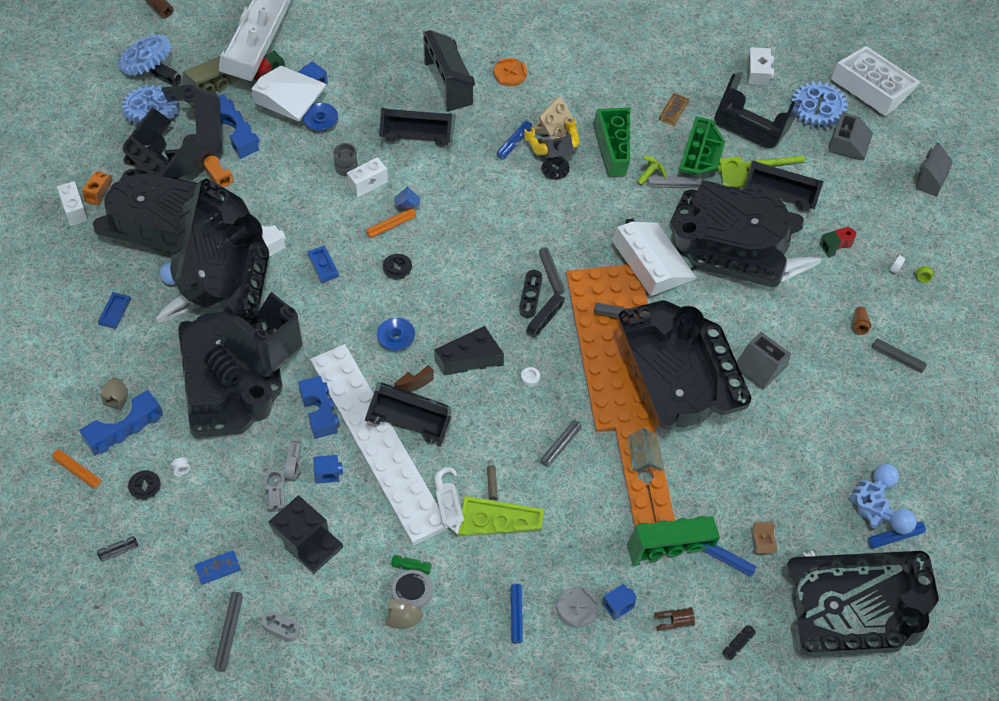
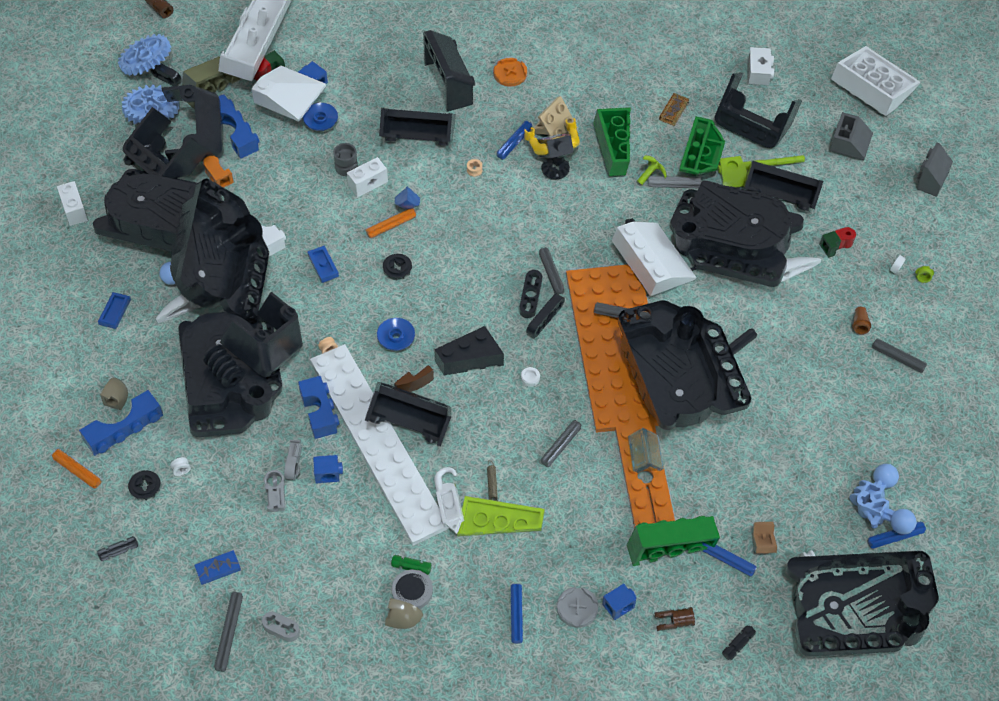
(96, 188): orange leg -> none
(305, 534): black bracket -> none
(327, 344): none -> light nougat bush
(474, 172): none -> light nougat bush
(742, 341): none -> black axle
(763, 360): dark grey slope -> none
(830, 108): light blue gear -> none

